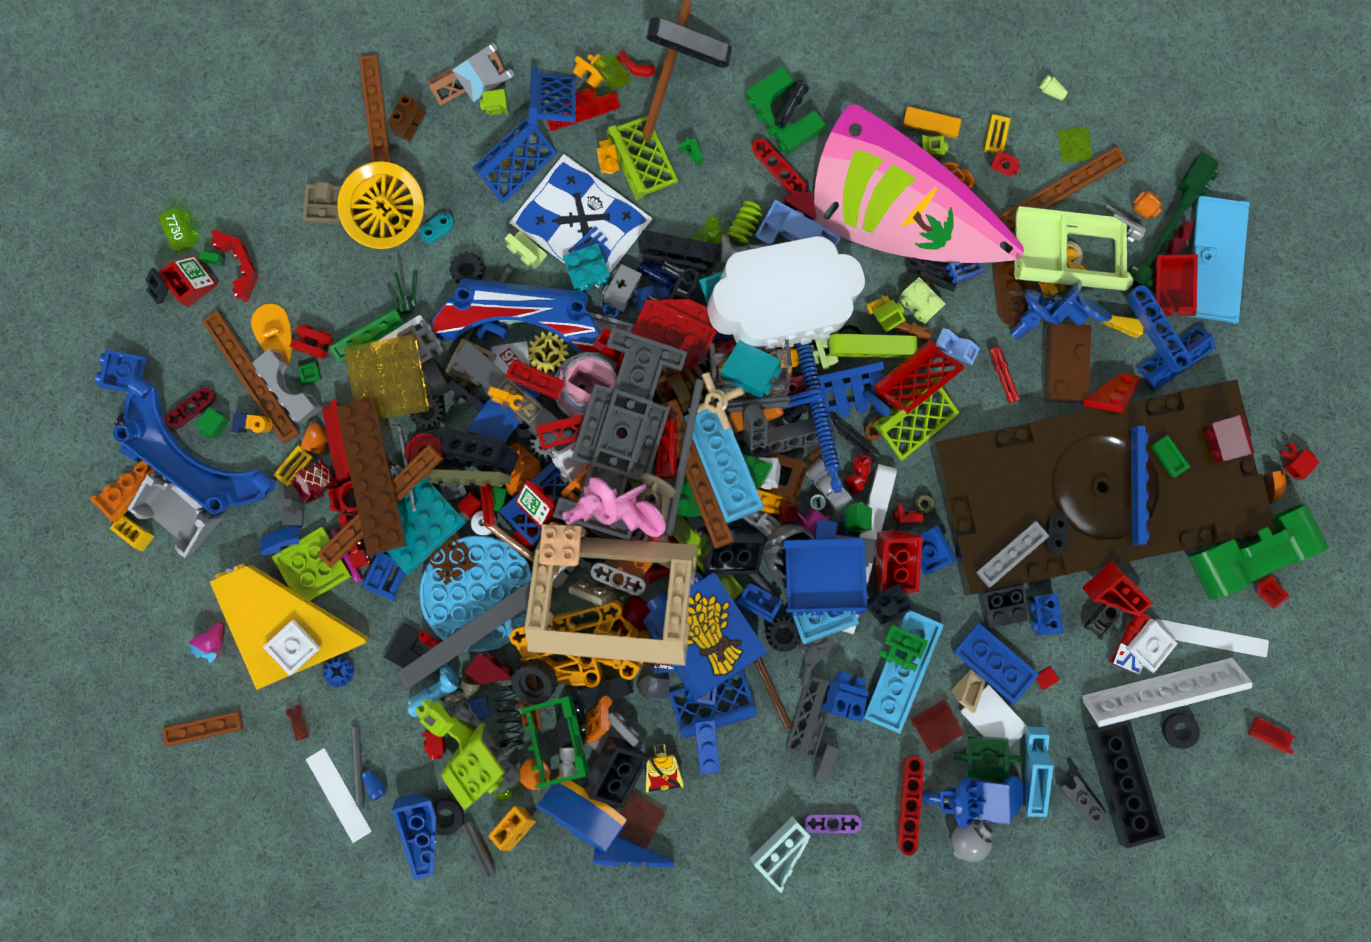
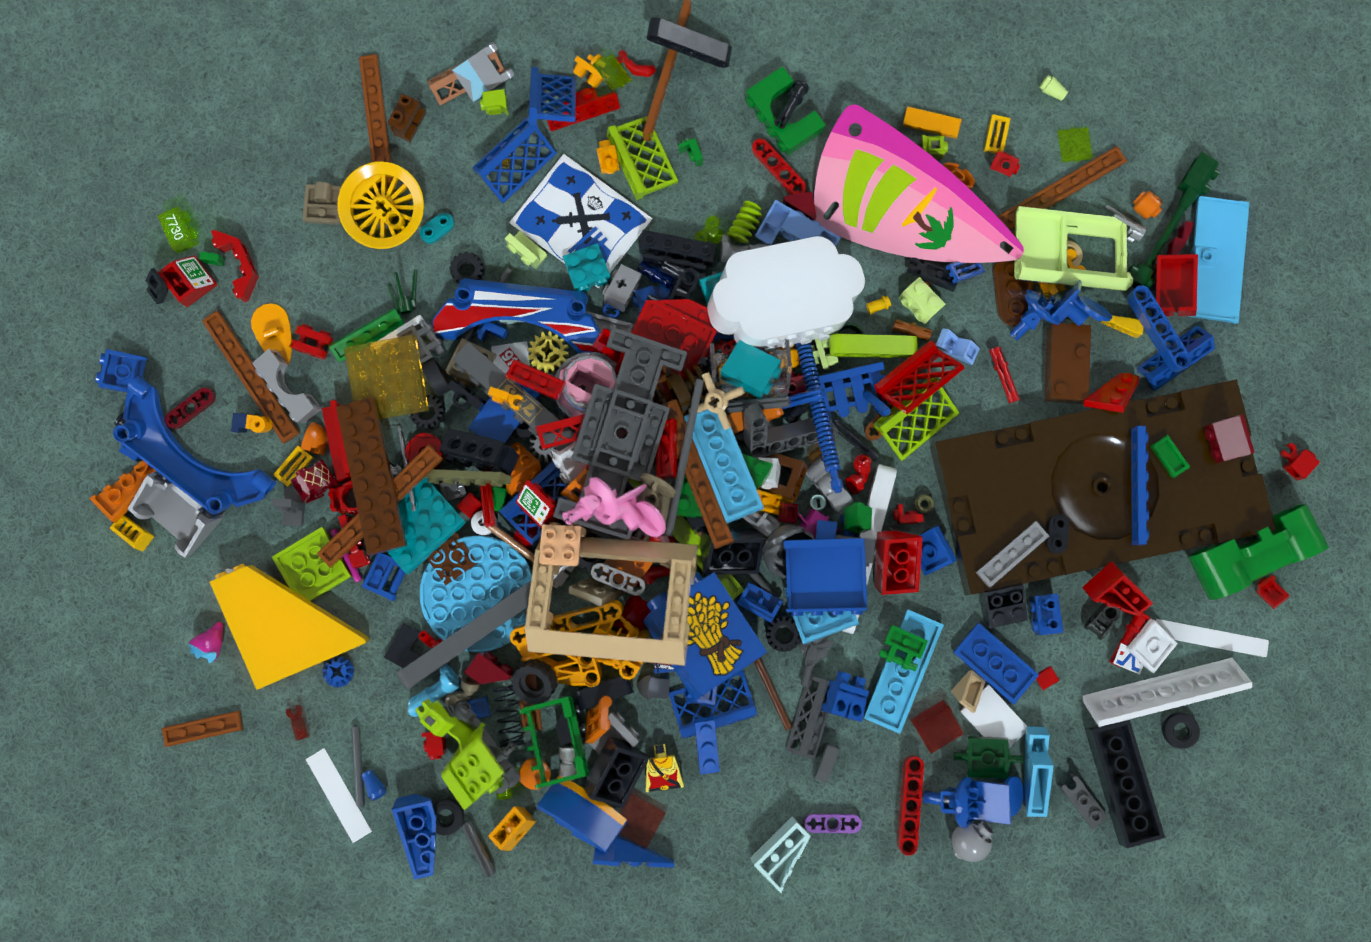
(212, 423): green brick -> none
(274, 541): blue slope -> none
(292, 647): white plate -> none
(309, 373): green tile -> none
(889, 315): lime window -> none
(890, 604): black plate -> none
(1271, 735): red panel -> none
(1276, 485): orange brick -> none

